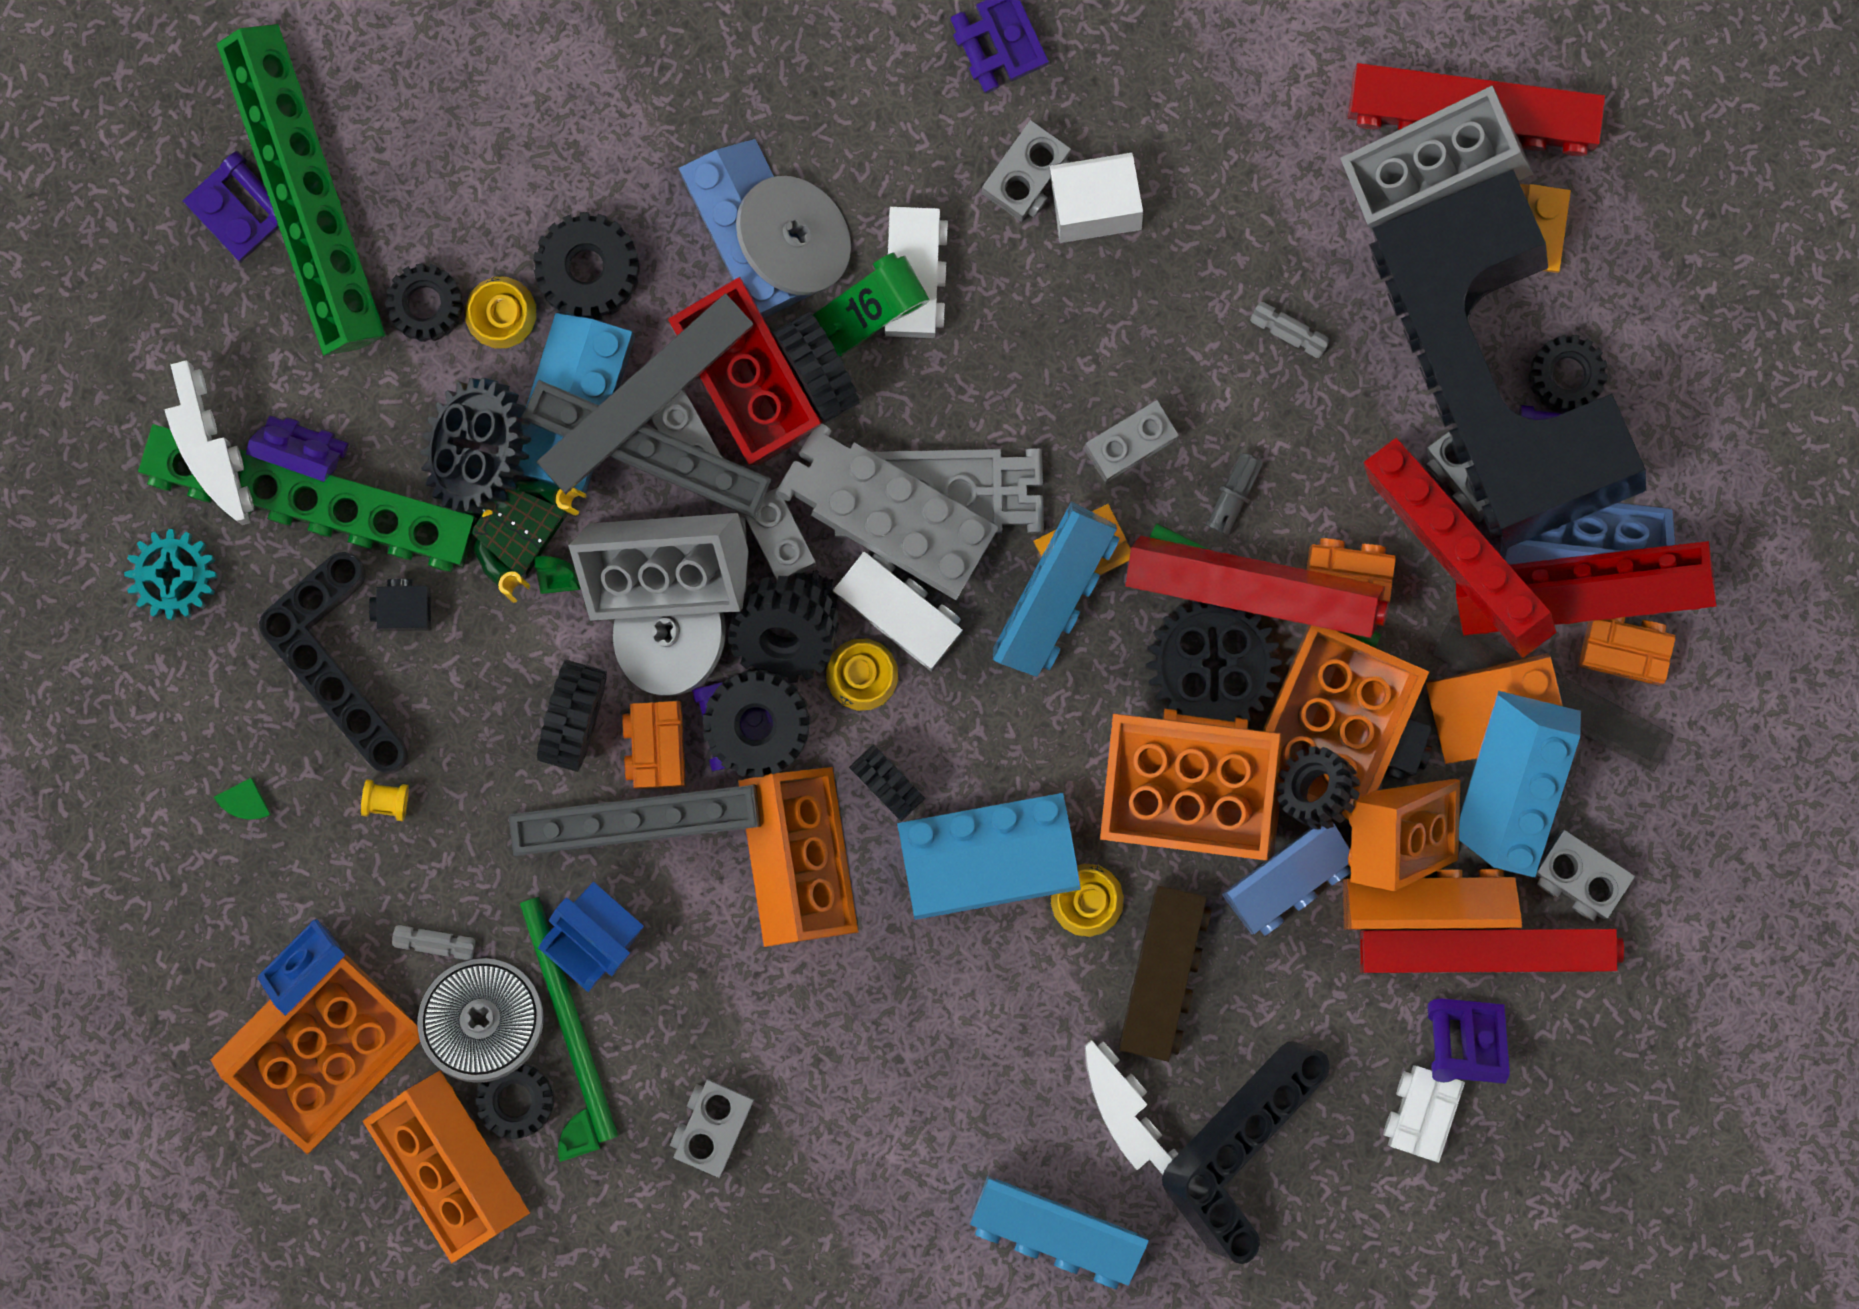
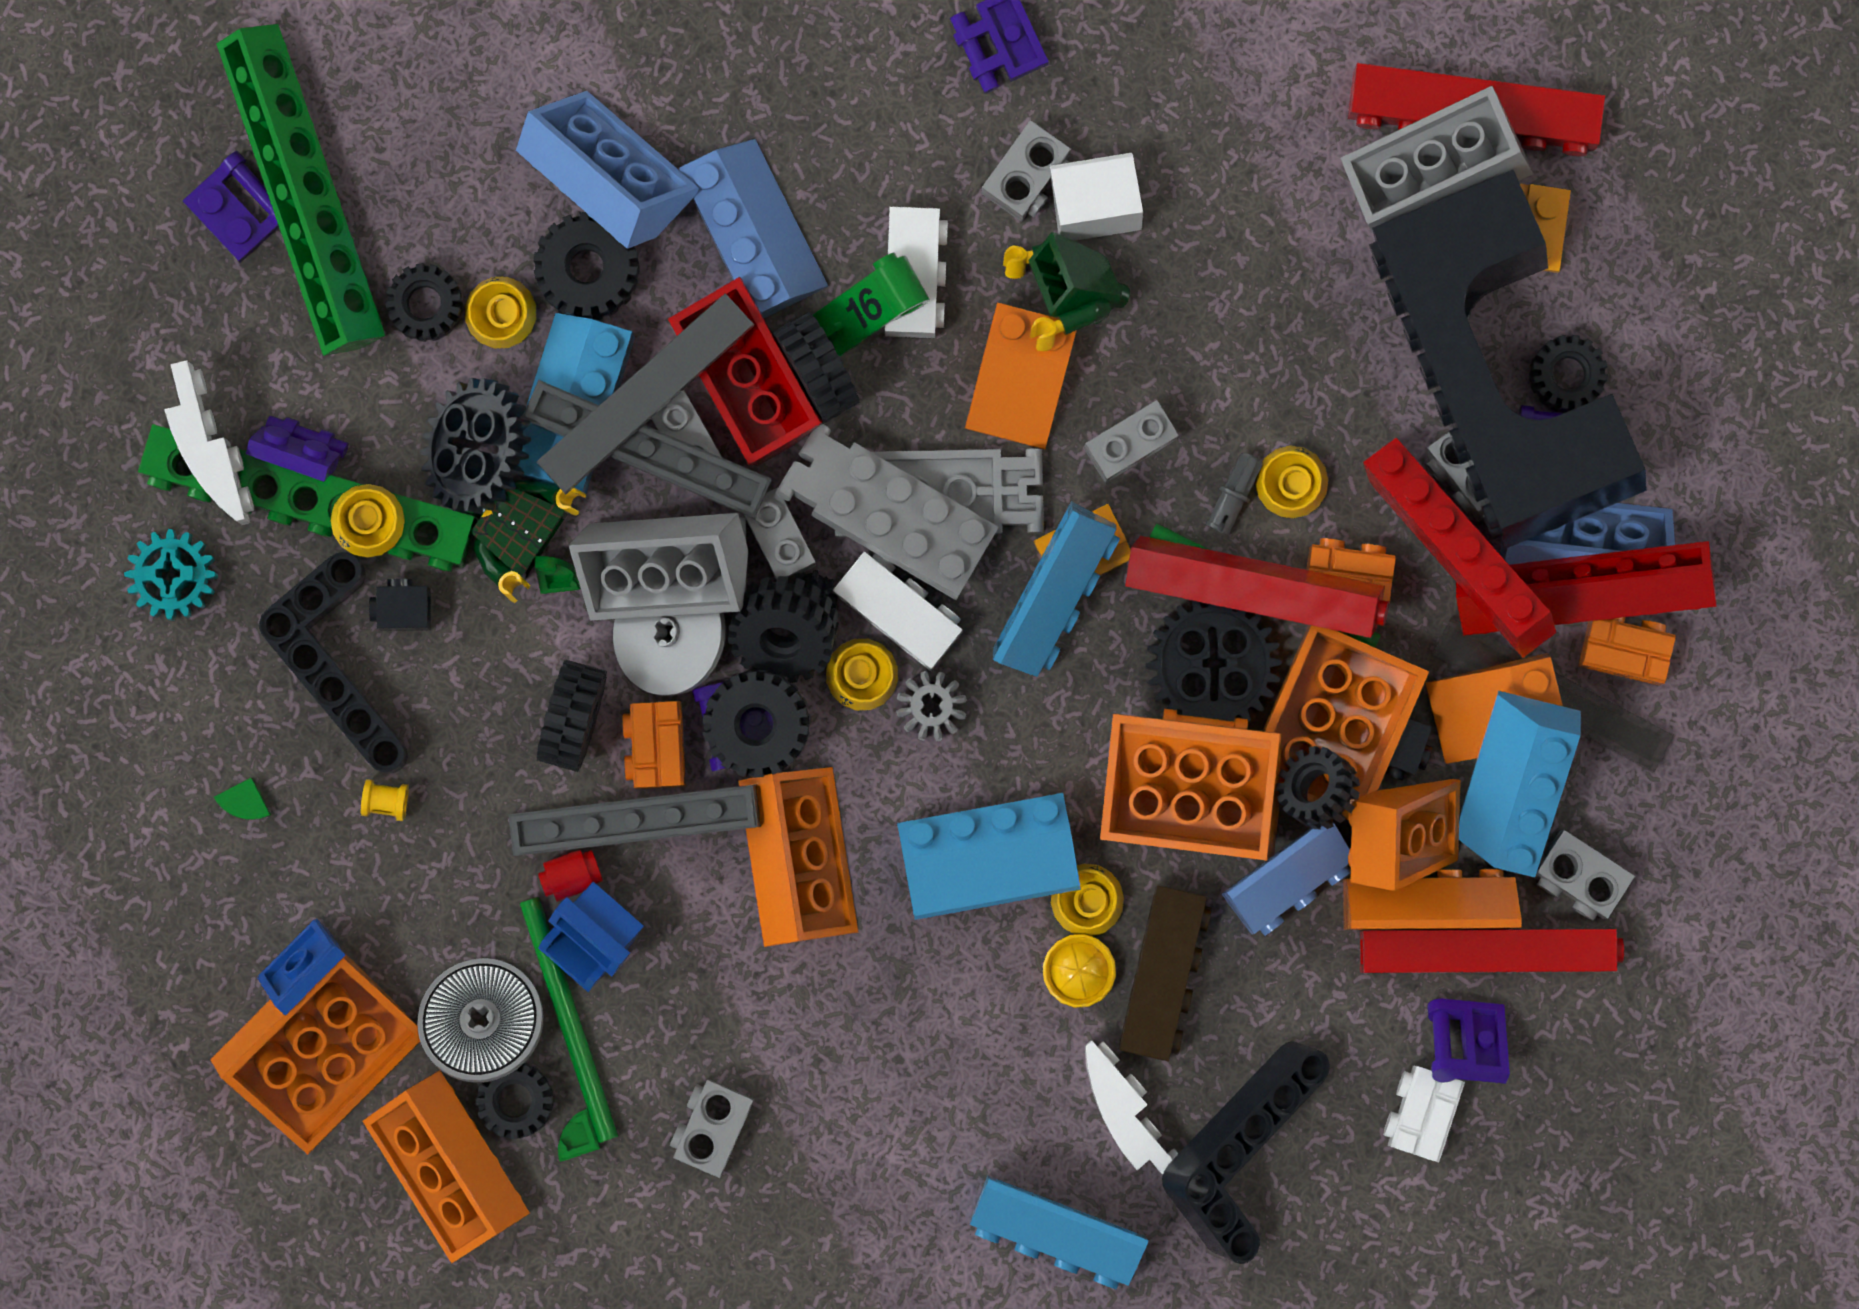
(367, 520): none -> yellow hat
(433, 942): light grey axle -> none
(569, 874): none -> red brick
(605, 167): none -> medium blue slope
(785, 262): light grey piece -> none
(887, 782): black tyre -> none
(917, 706): none -> light grey gear
(1017, 382): none -> orange slope
(1073, 283): none -> dark green torso
(1079, 970): none -> yellow hat
(1289, 329): light grey axle -> none
(1304, 488): none -> yellow hat

